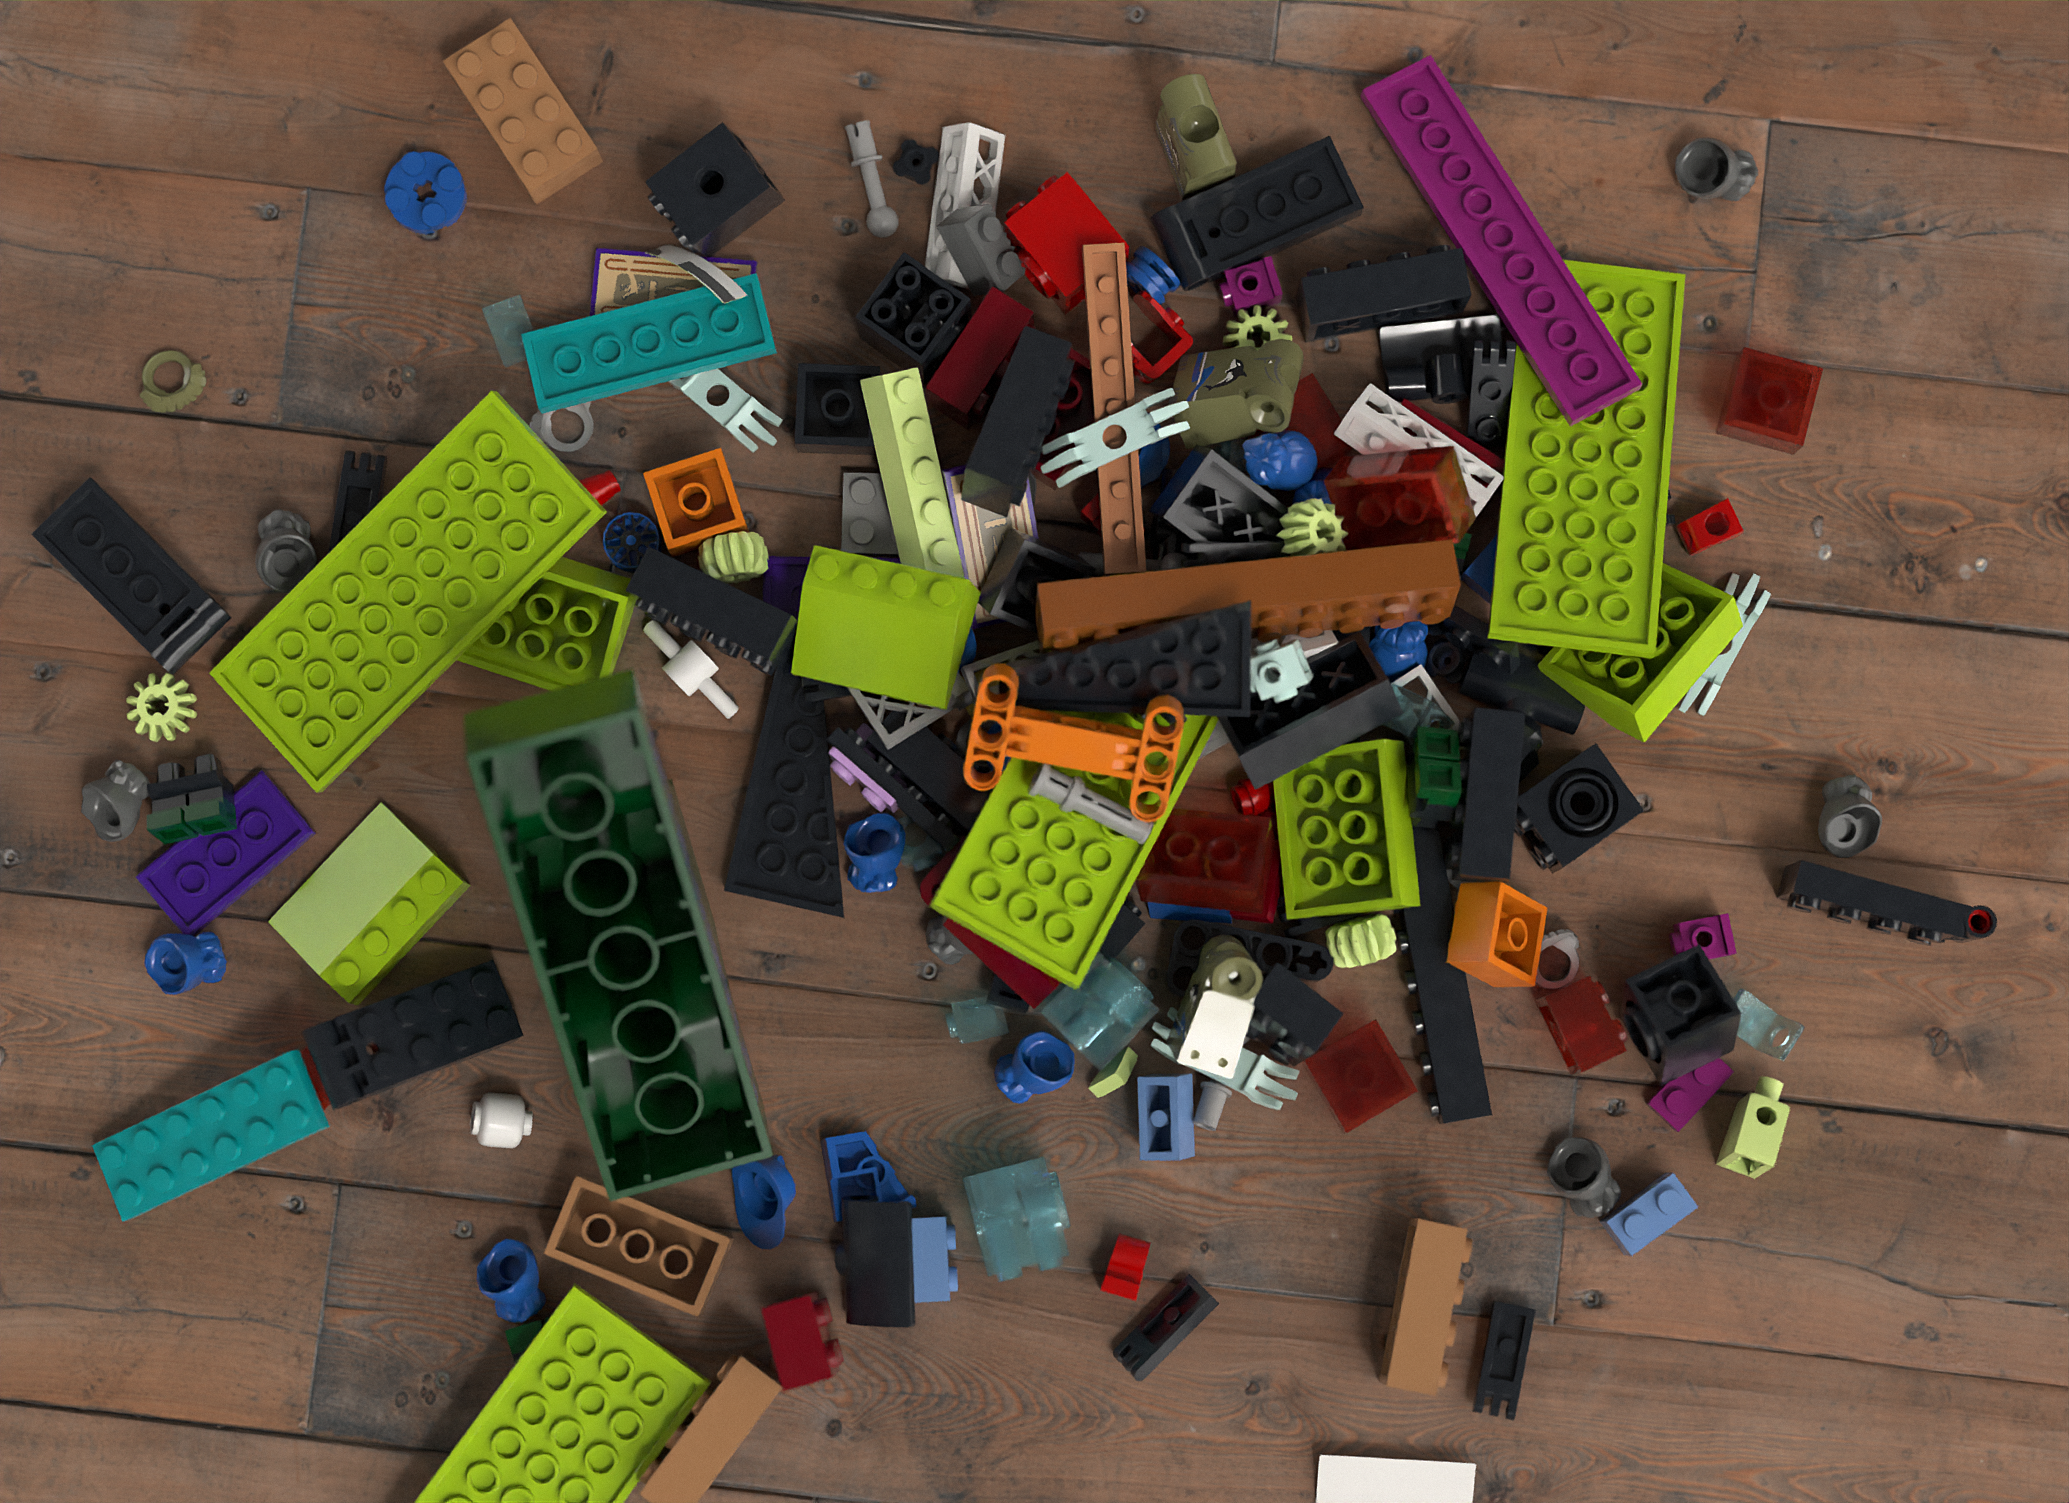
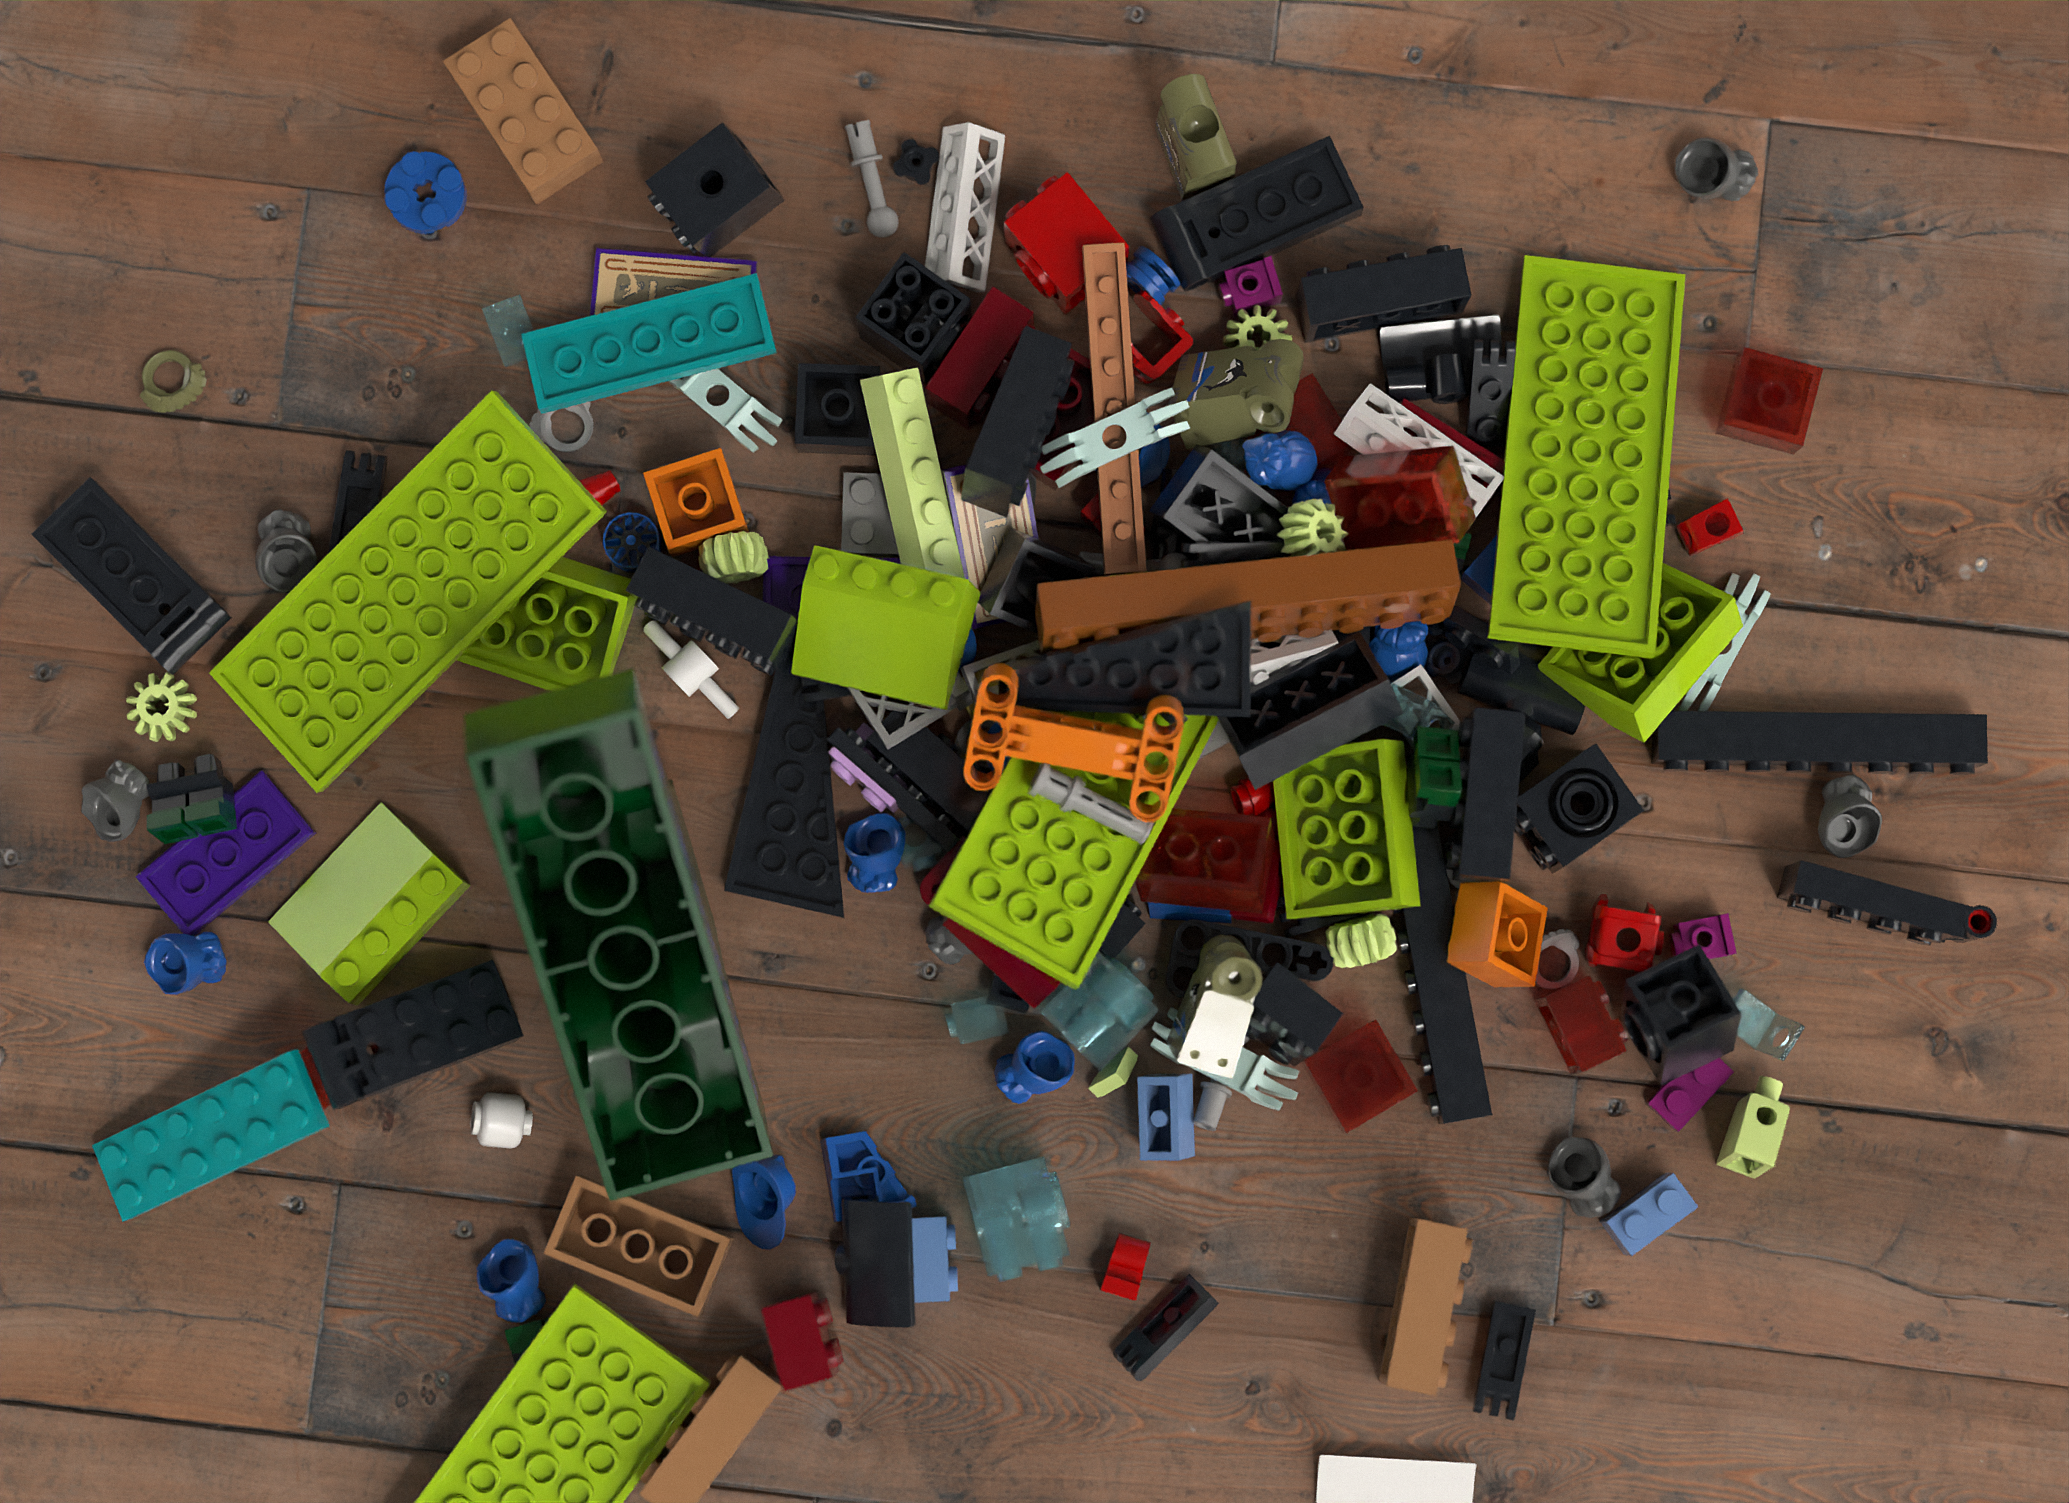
(709, 275): white sticker -> none
(981, 249): dark grey brick -> none
(1288, 660): light aqua brick -> none
(1501, 240): magenta plate -> none
(1604, 928): none -> red piece
(1821, 740): none -> black brick

